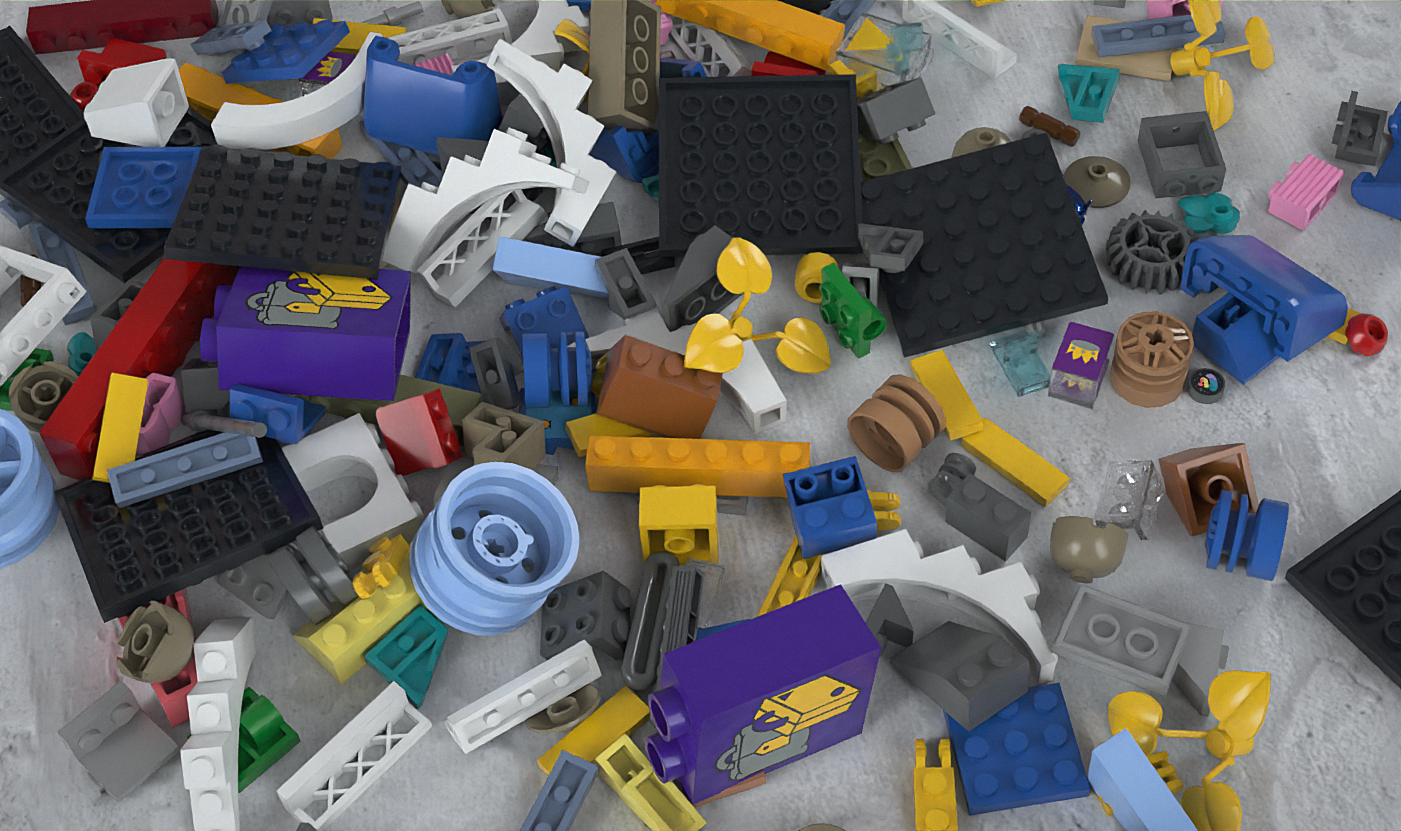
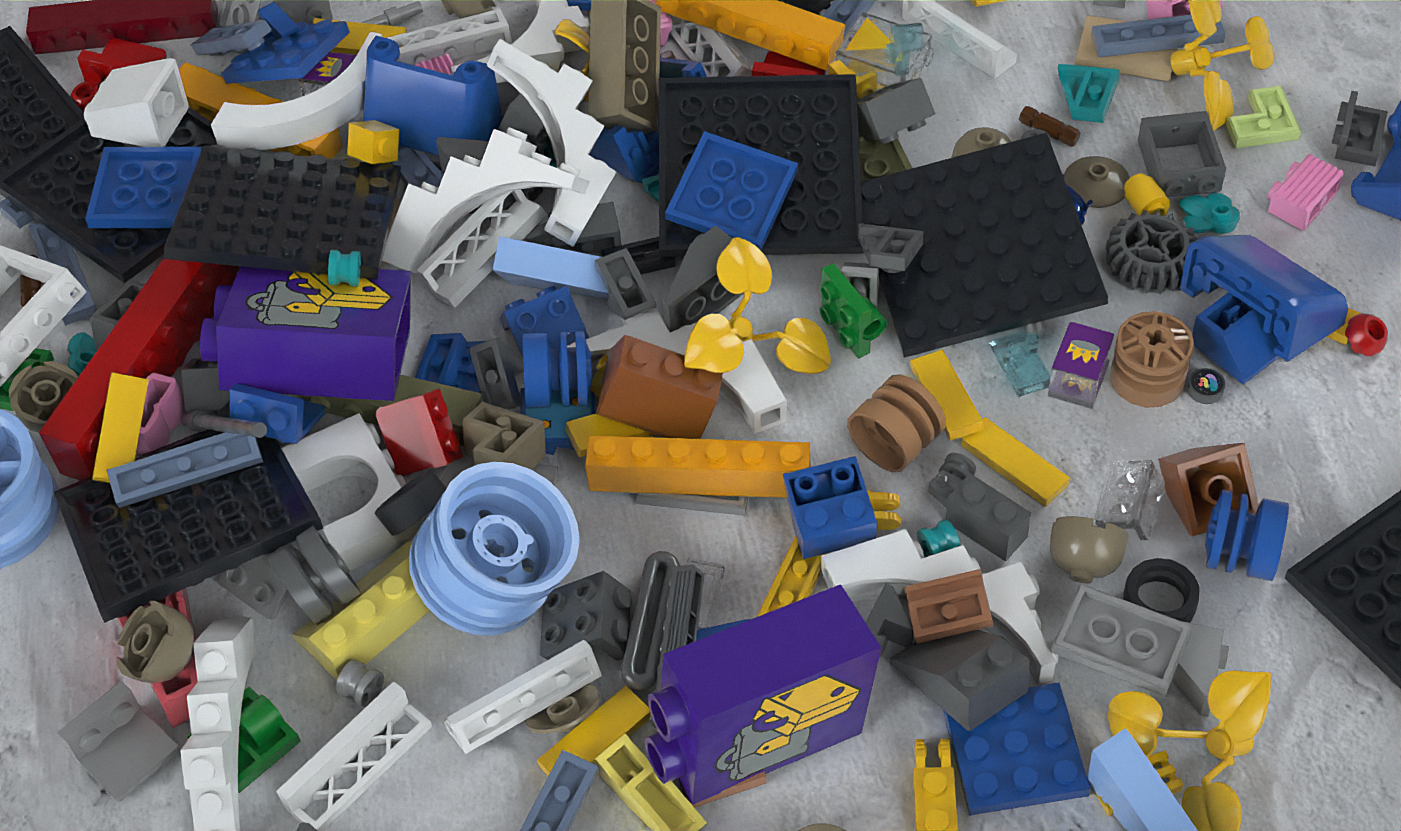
(277, 20): none -> blue piece
(344, 268): none -> teal wheel
(359, 683): none -> light grey wheel
(373, 142): none -> yellow brick
(381, 565): yellow hinge -> none
(410, 654): teal wing -> none
(411, 502): none -> black tyre
(679, 522): yellow brick -> none
(732, 189): none -> blue plate
(809, 275): yellow head -> none
(938, 539): none -> teal wheel
(948, 606): none -> nougat plate
(1145, 194): none -> yellow brick
(1171, 573): none -> black tyre
(1269, 124): none -> yellowish green tile

